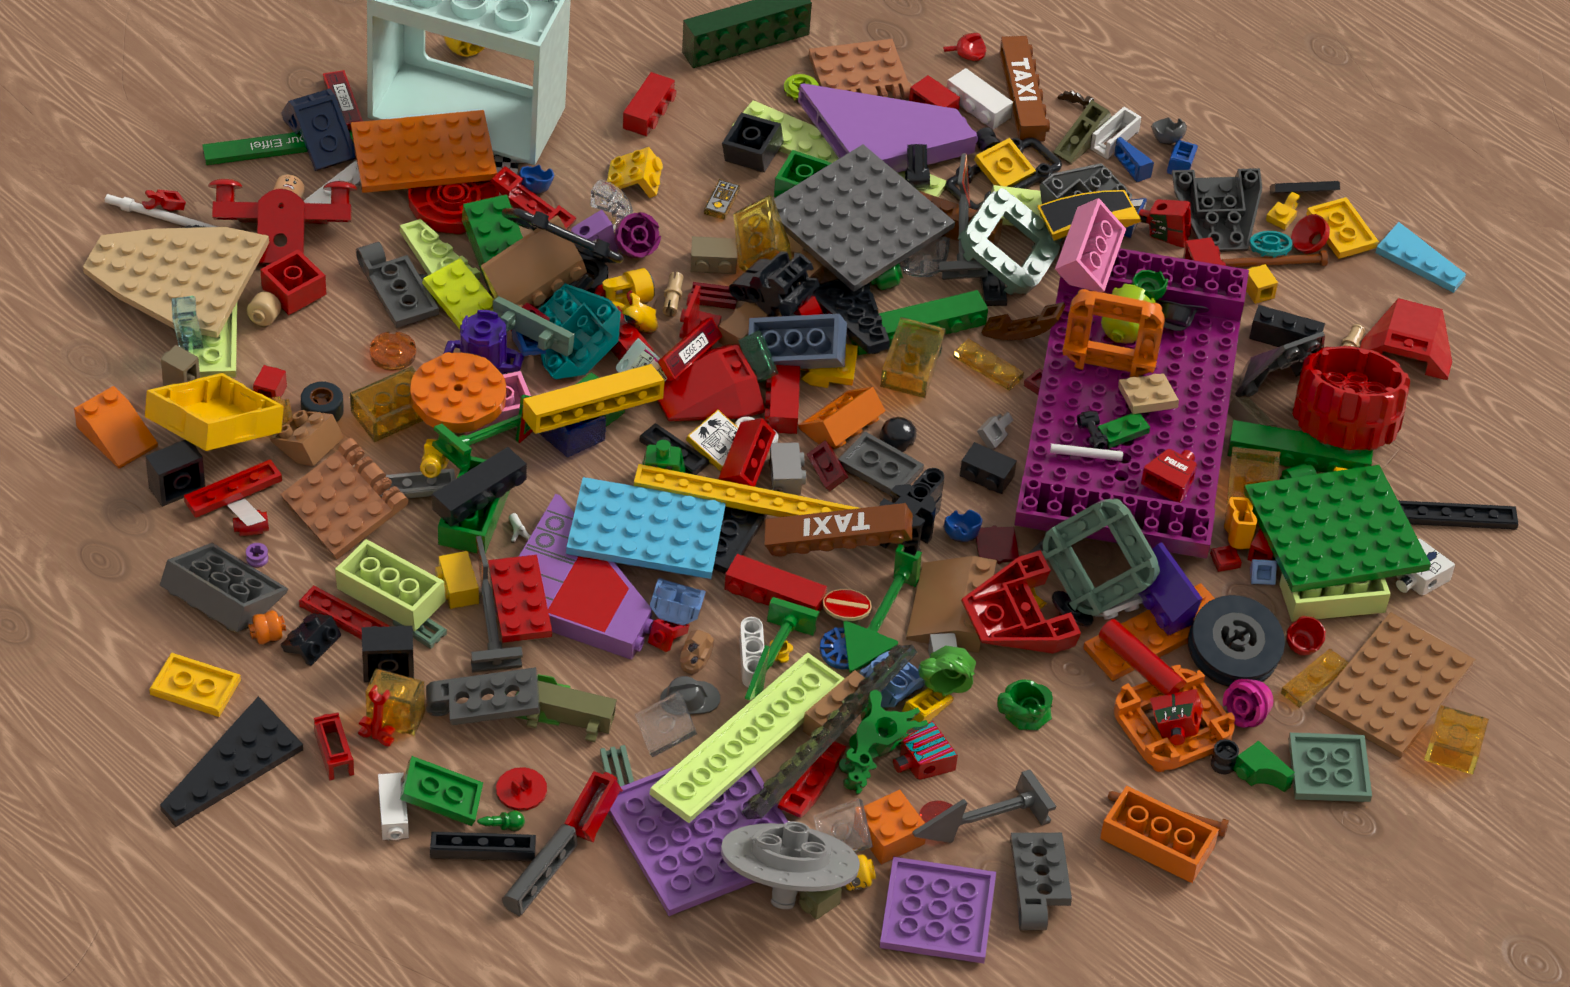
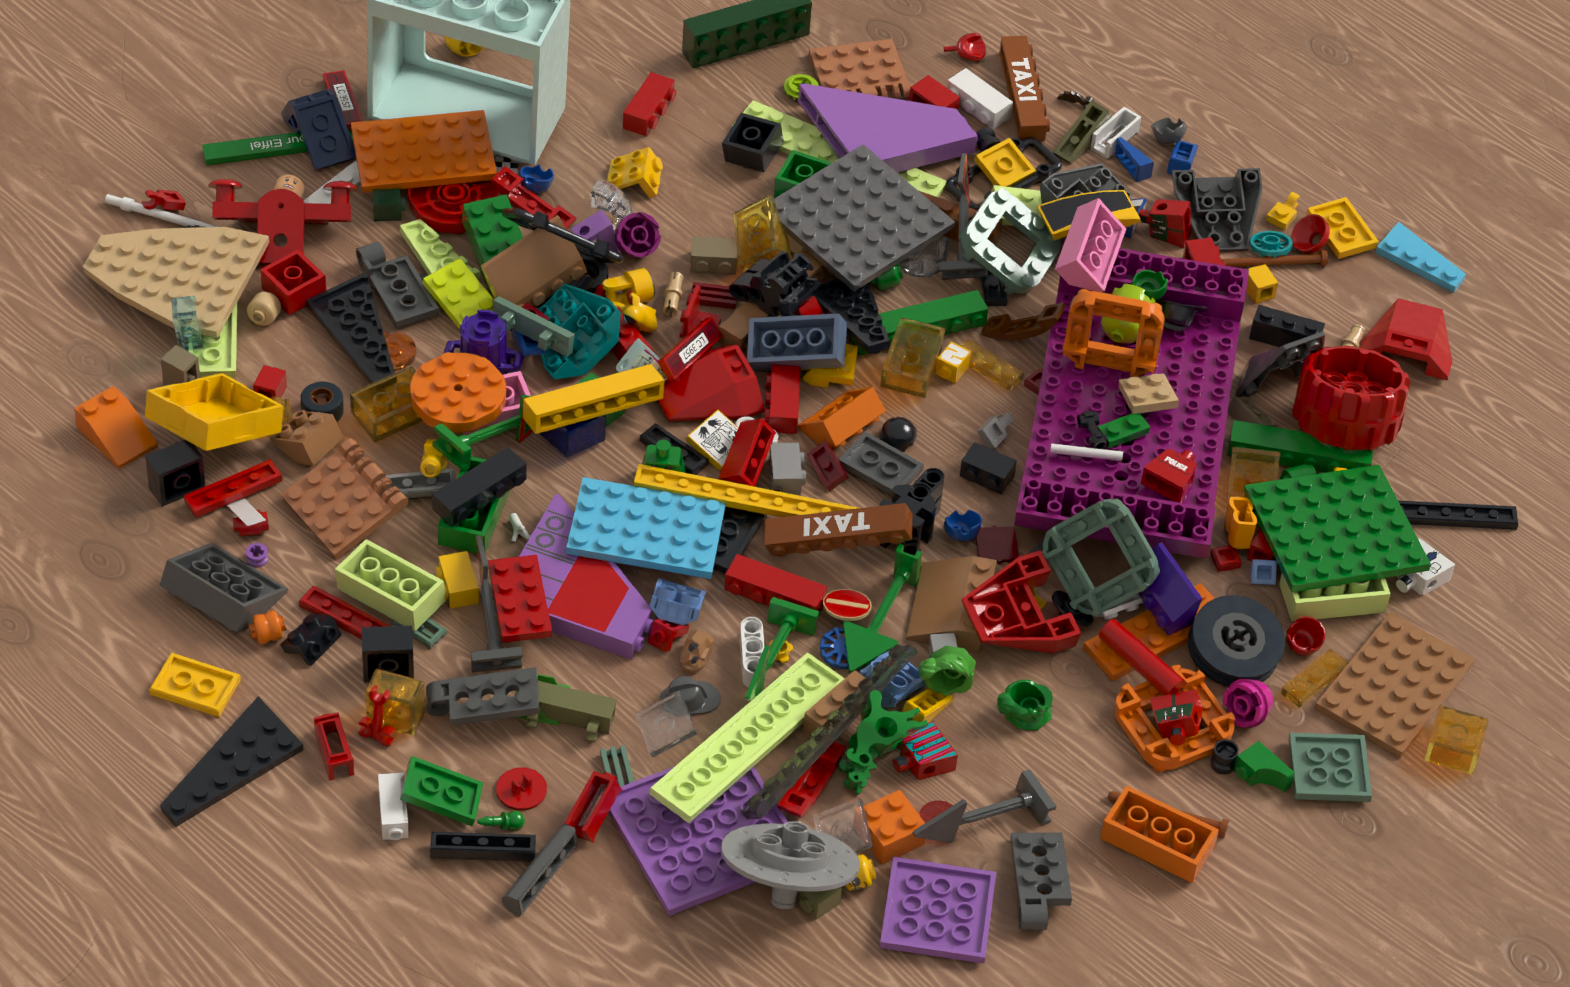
(354, 324): none -> black wing
(387, 204): none -> clear green brick
(722, 199): tile -> none
(758, 356): clear green plate -> none
(917, 172): black piece -> none
(953, 362): none -> yellow brick
(1305, 187): black tile -> none

